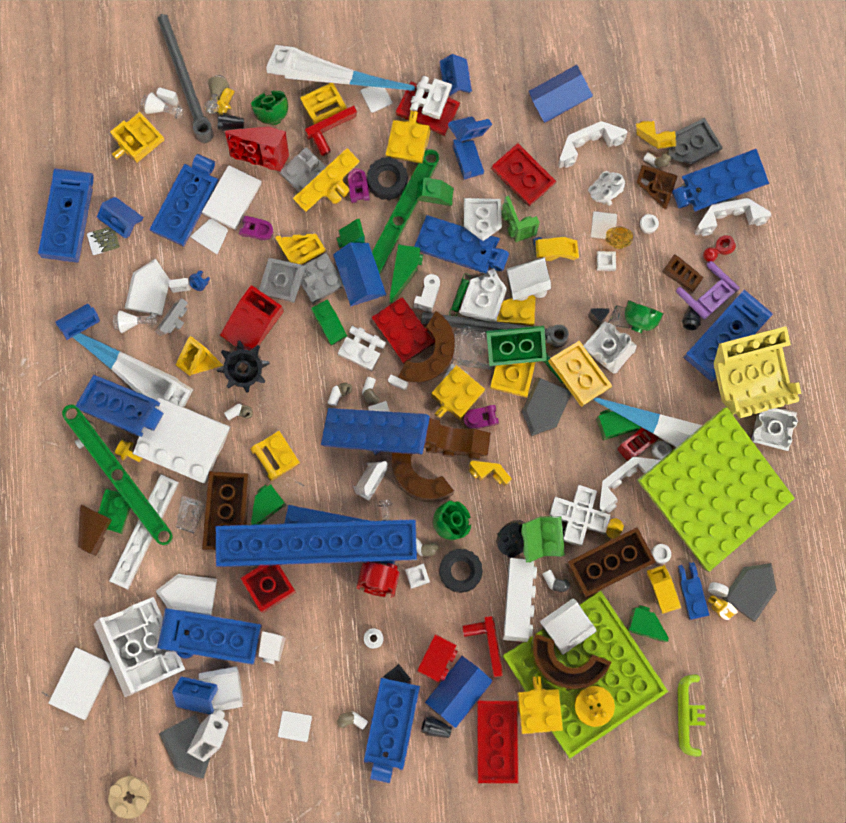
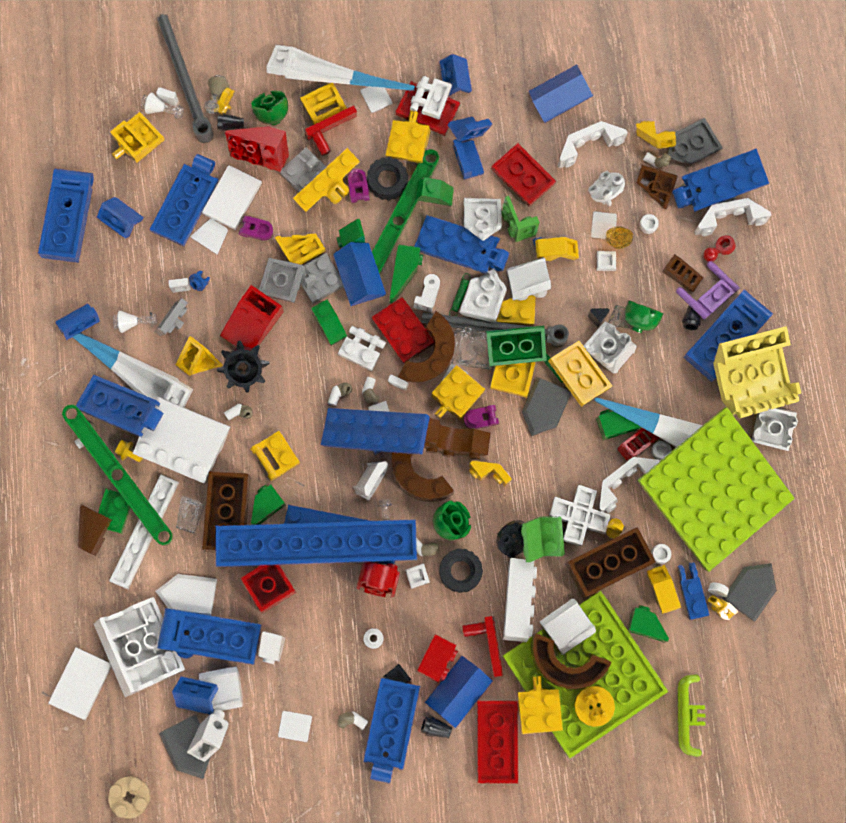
(103, 240): sticker -> none
(148, 289): white tile -> none
(556, 584): arm -> none

